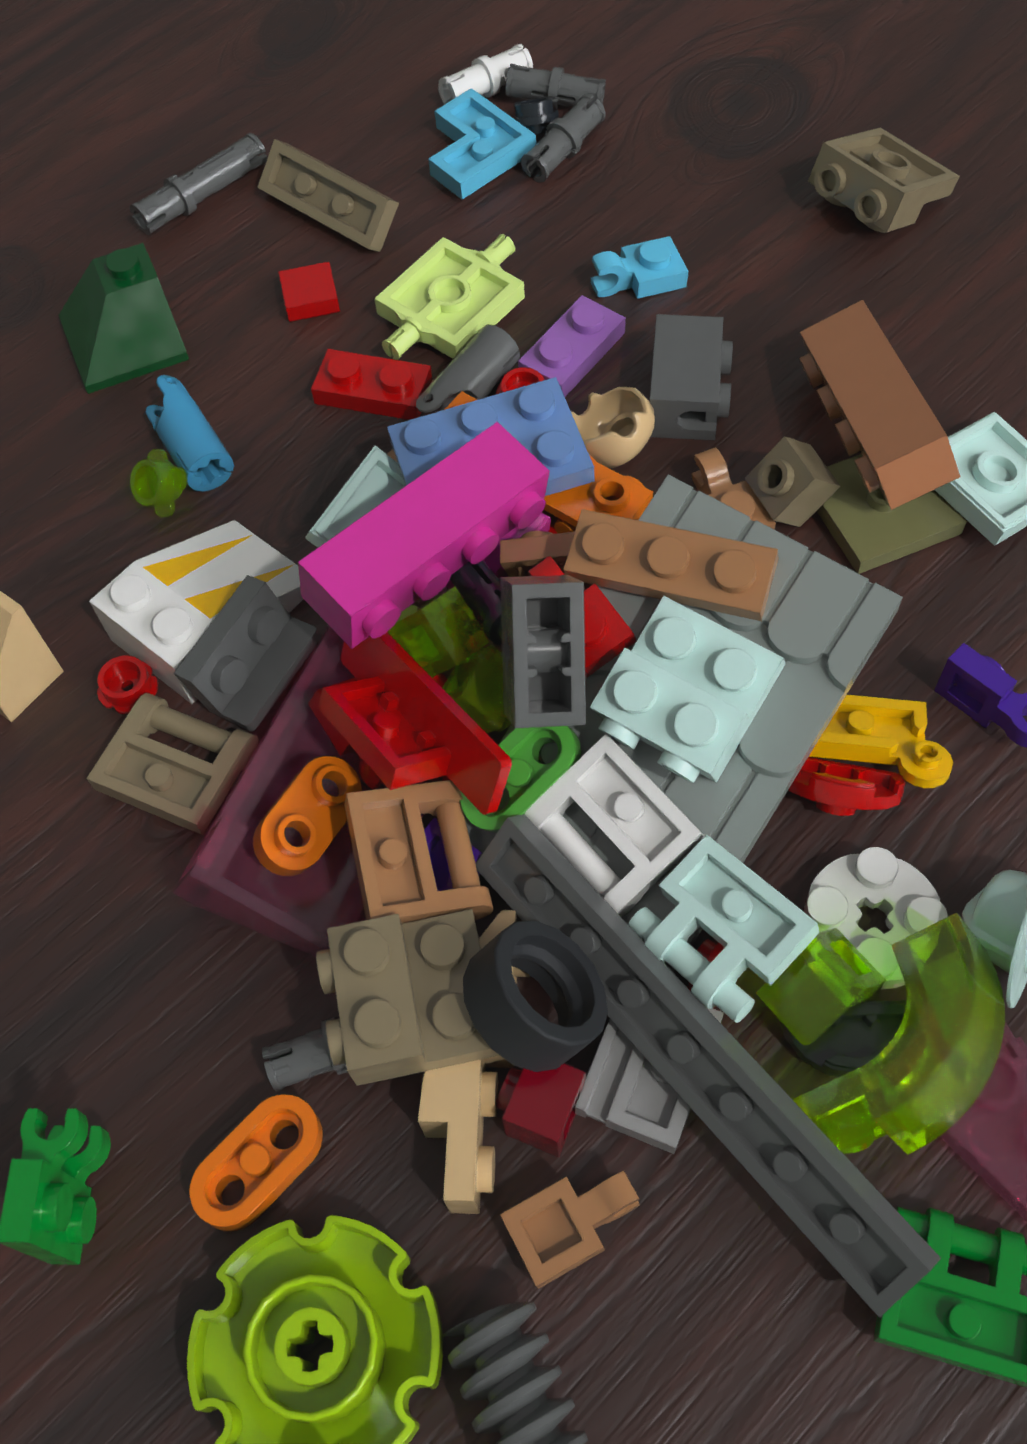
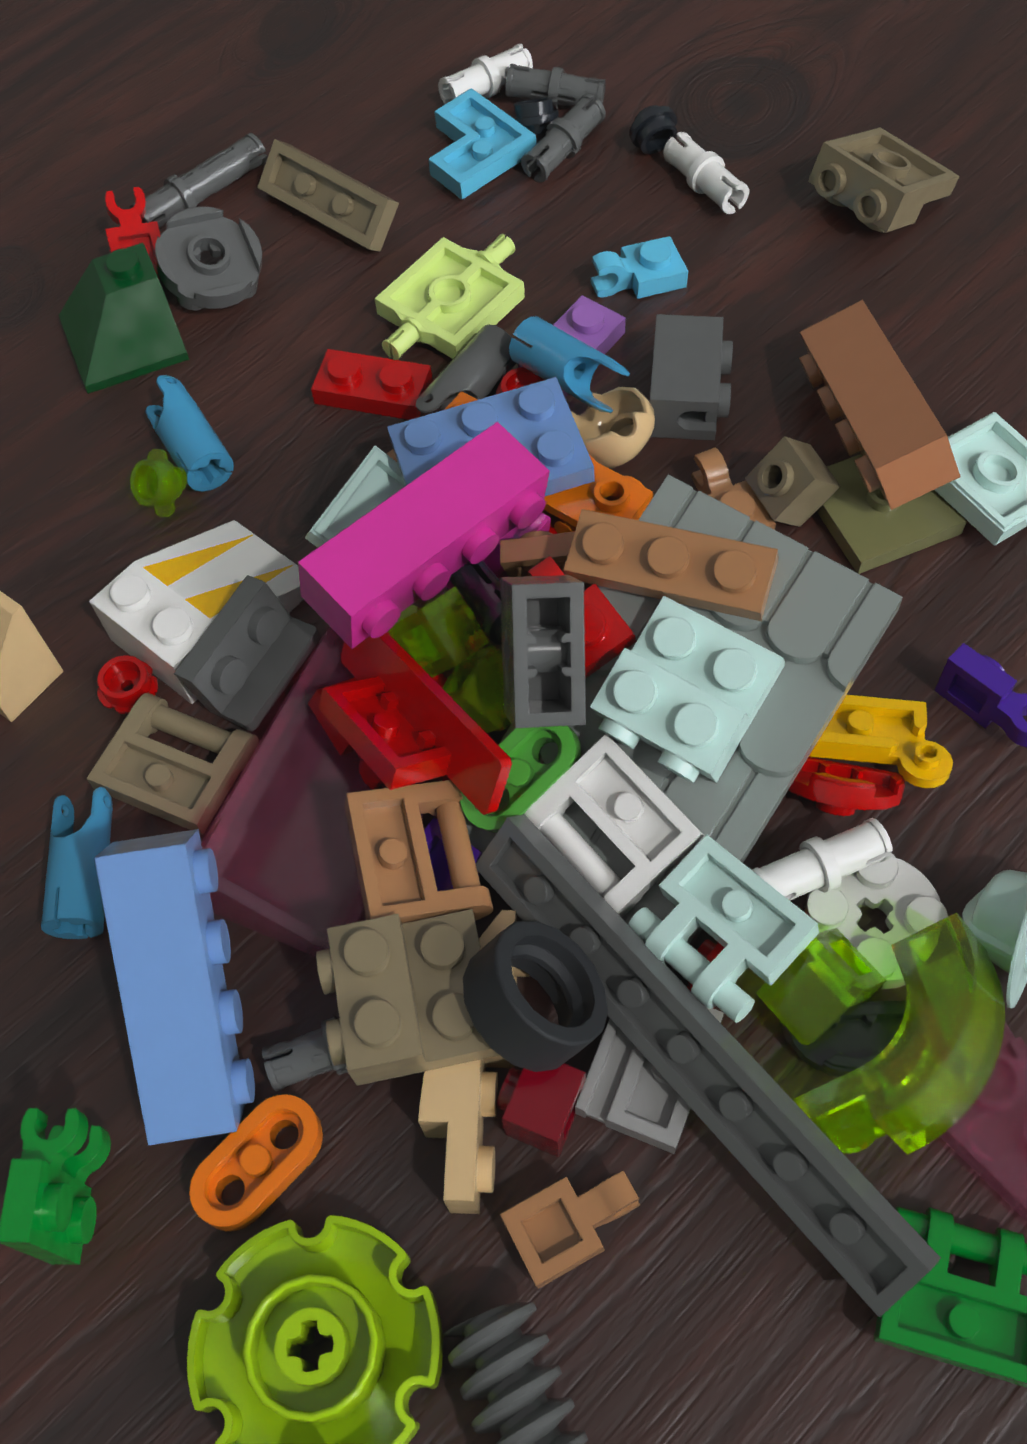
(72, 887): none -> dark azure piece
(131, 228): none -> red plate
(175, 985): none -> medium blue brick
(202, 284): none -> dark grey plate
(309, 291): red tile -> none
(309, 811): orange plate -> none
(560, 356): none -> dark azure piece
(653, 128): none -> black plate
(706, 173): none -> white pin
(824, 862): none -> white pin

